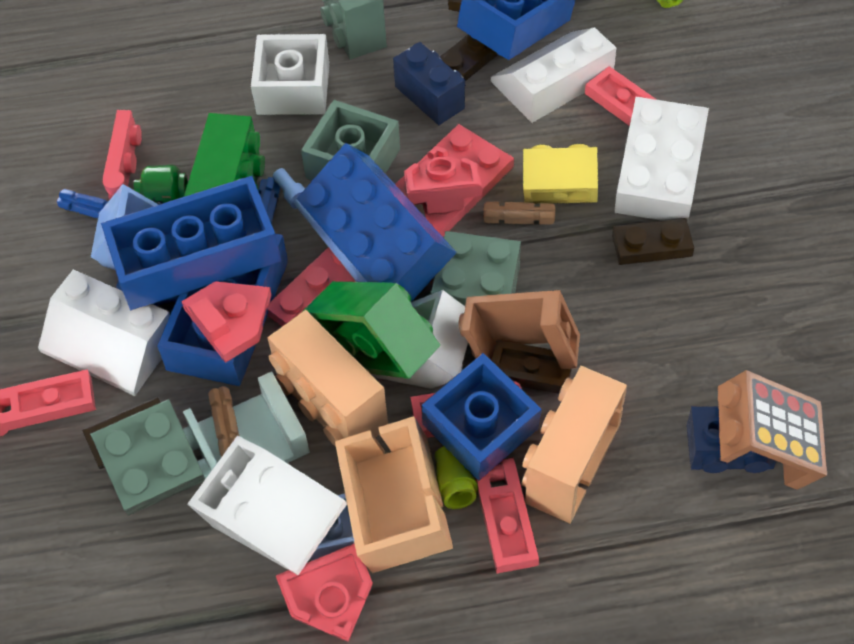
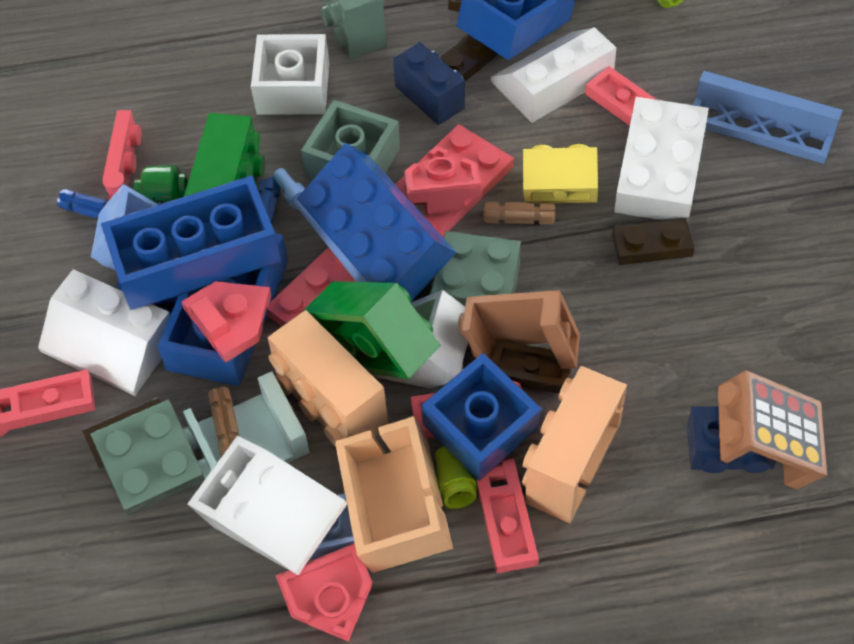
(766, 111): none -> medium blue fence

